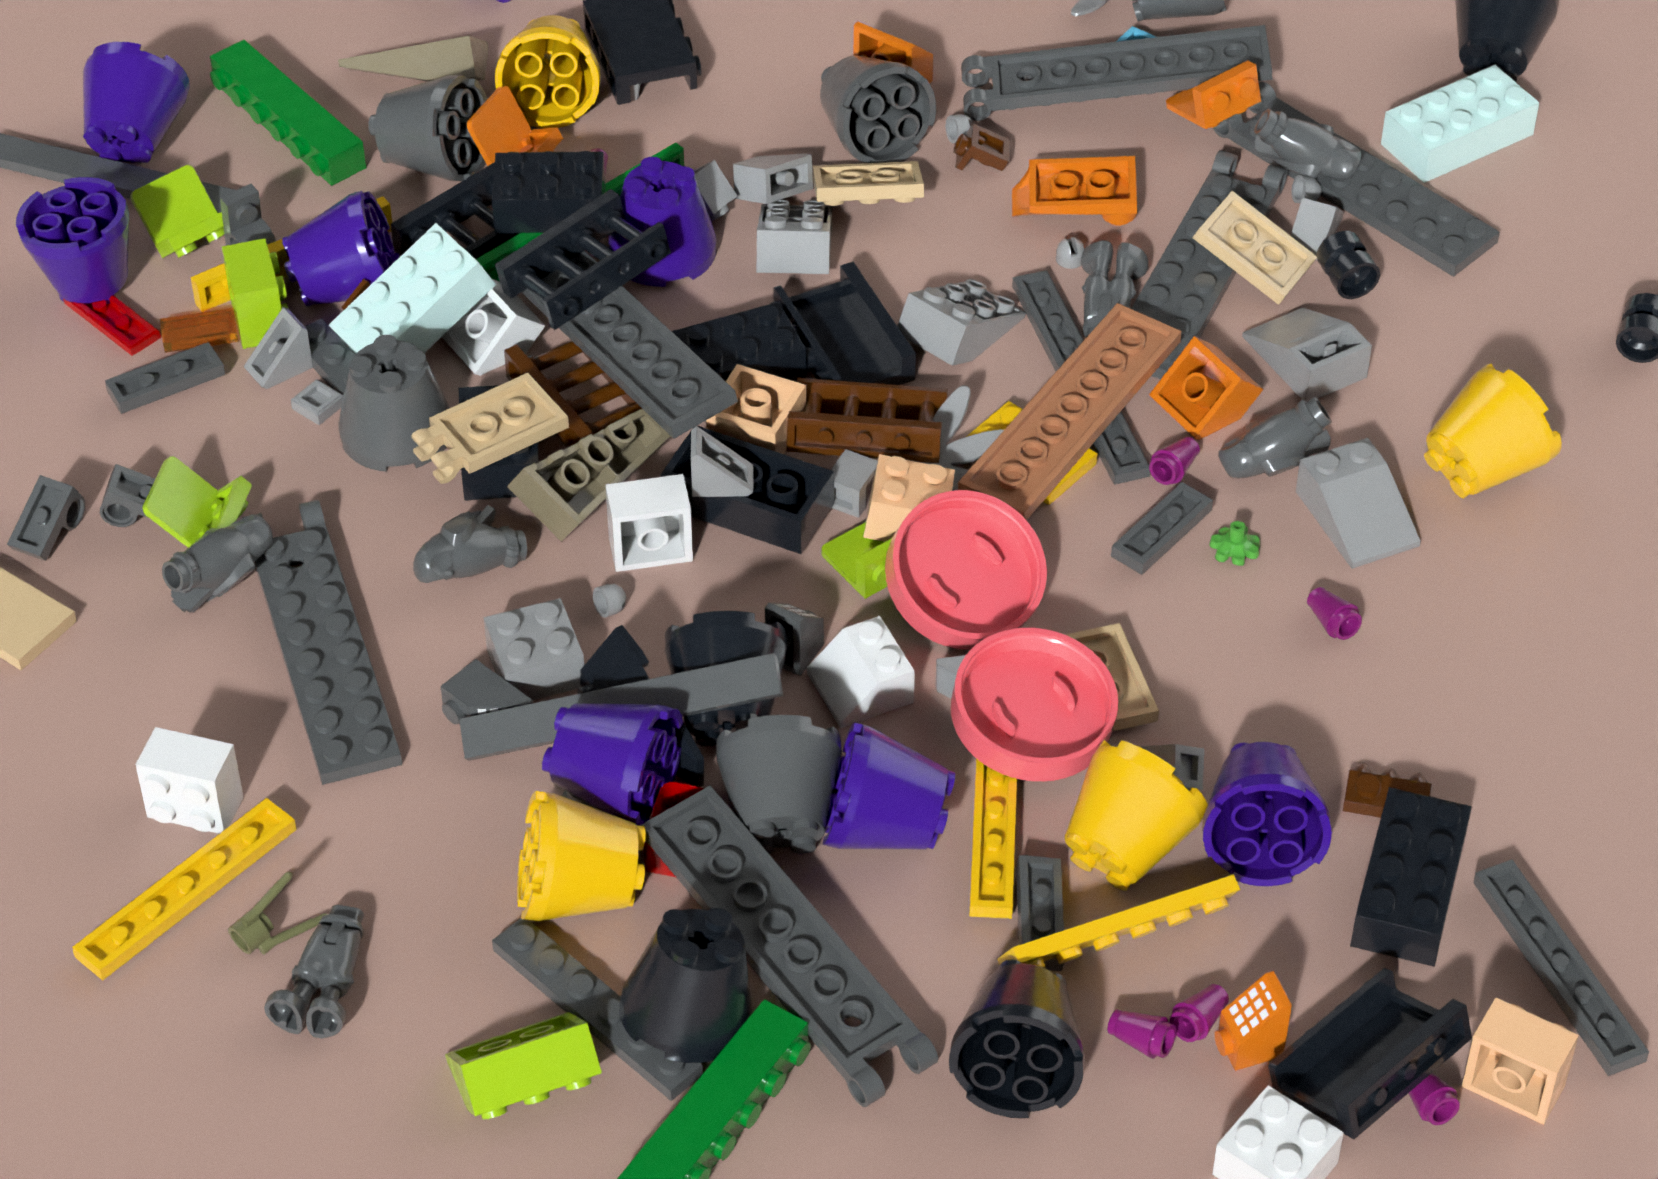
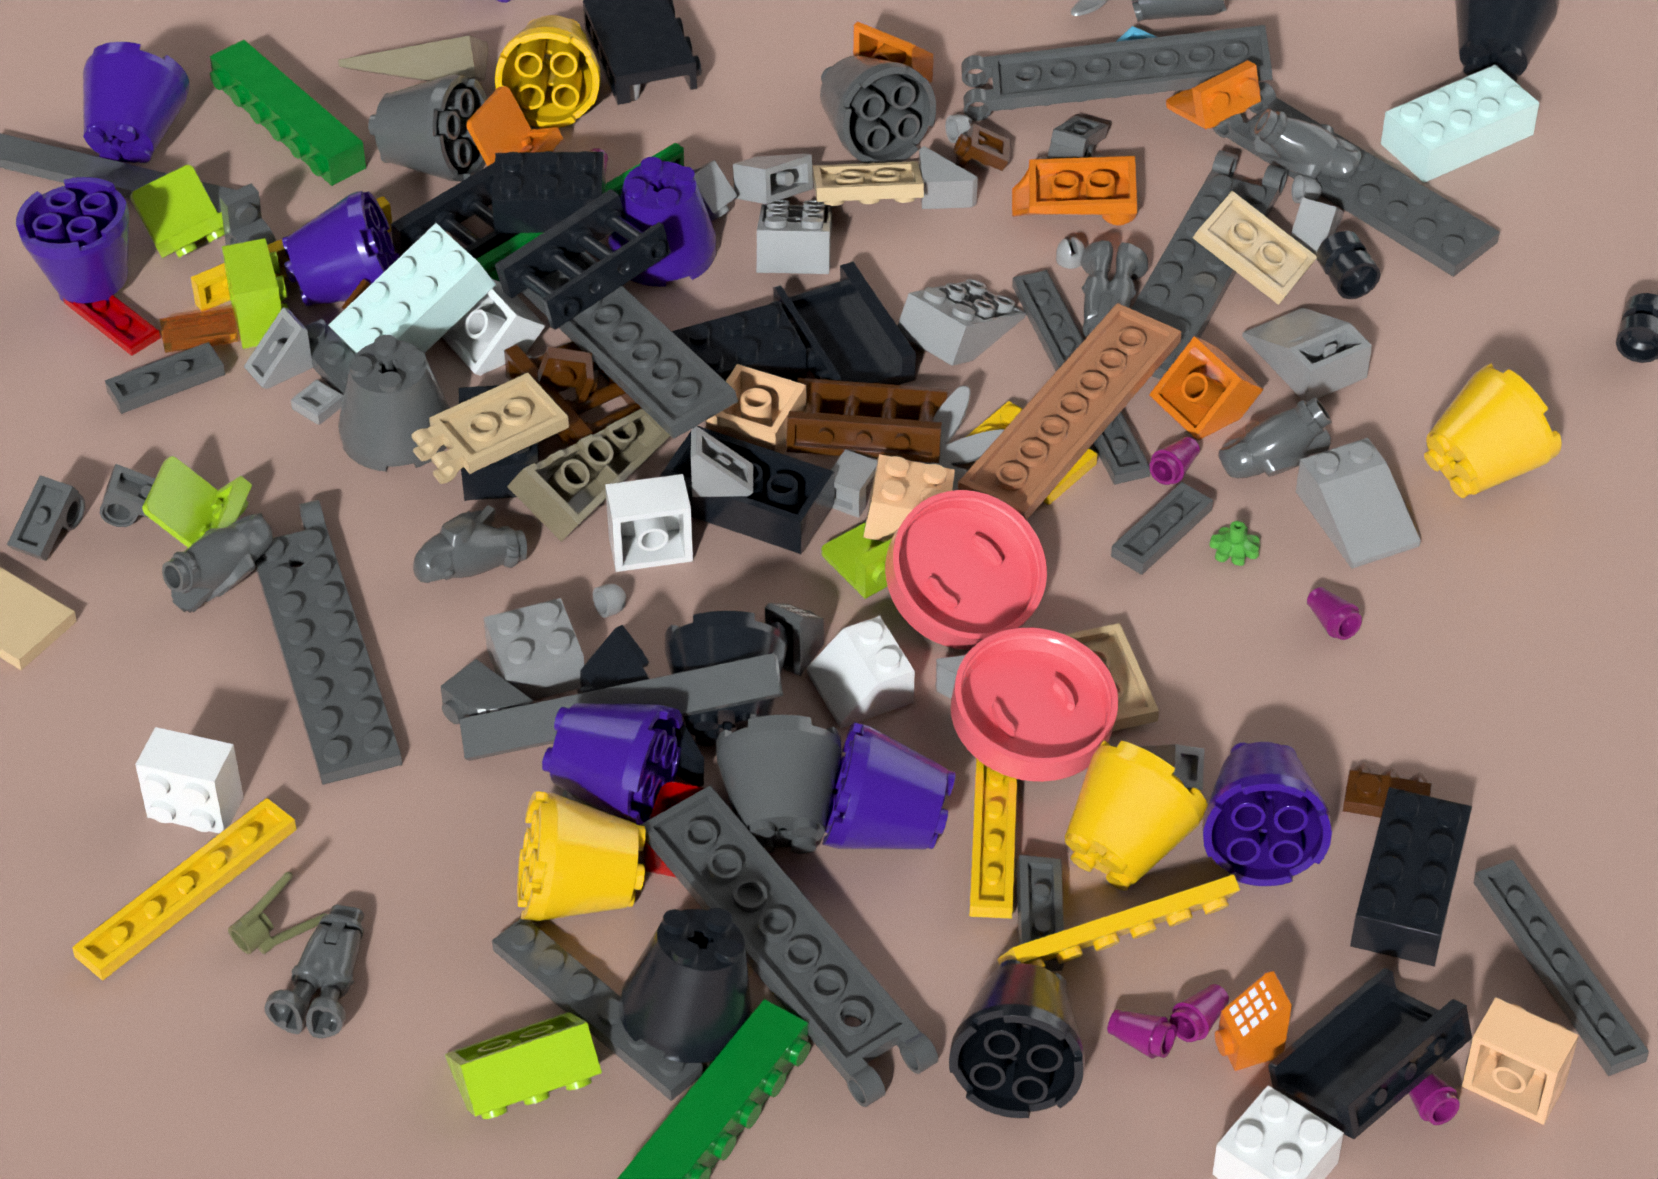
(569, 369): none -> reddish brown bracket
(945, 182): none -> light grey slope
(1076, 138): none -> dark grey plate

